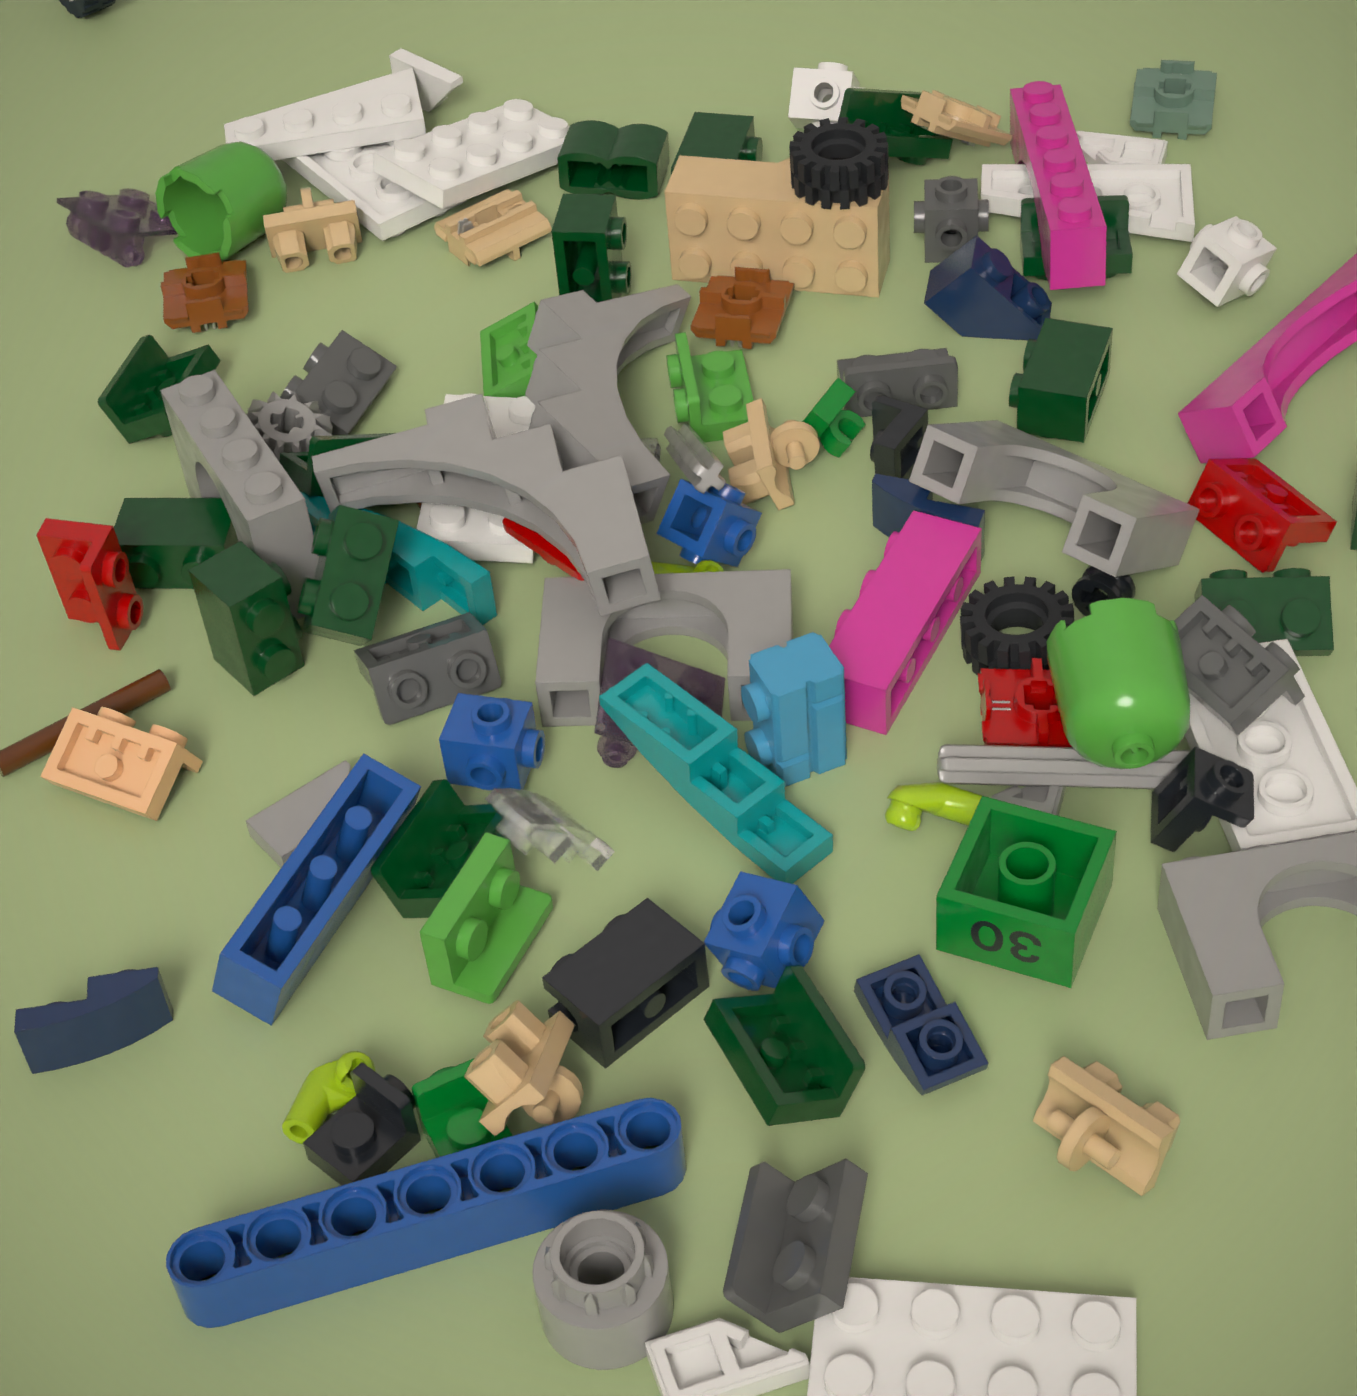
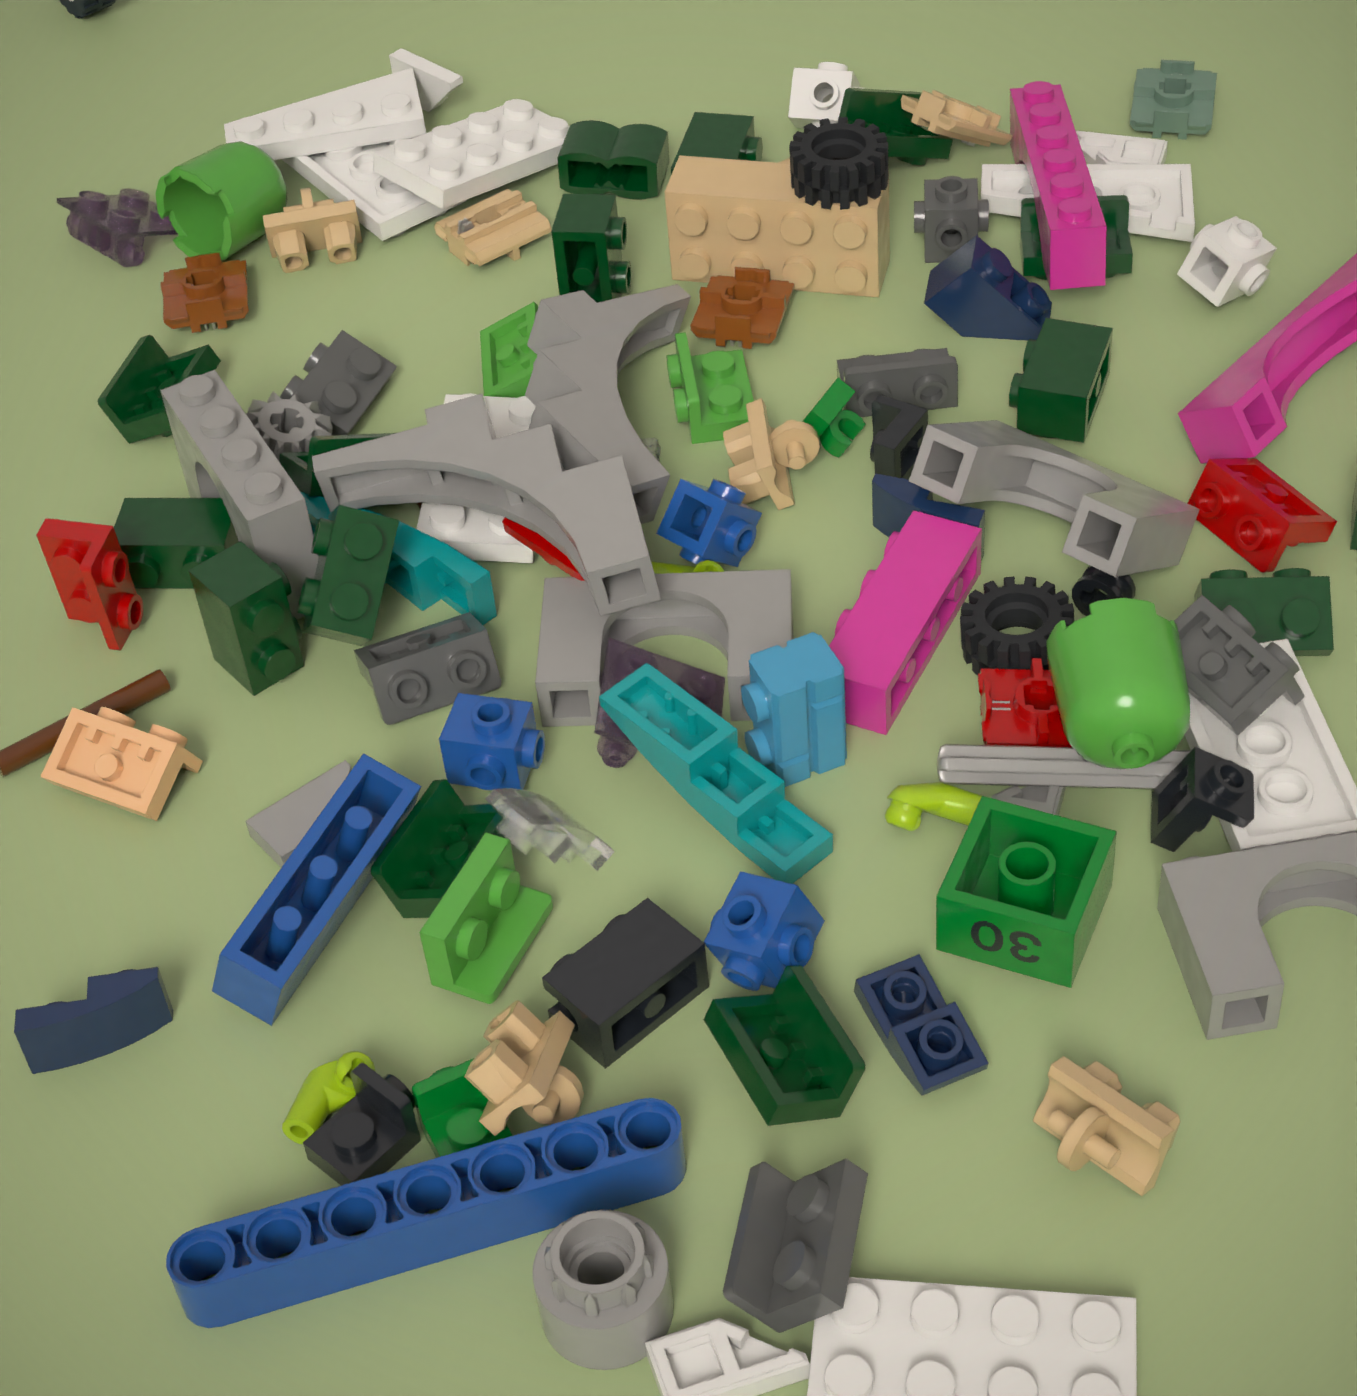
(694, 458): light grey axle -> none

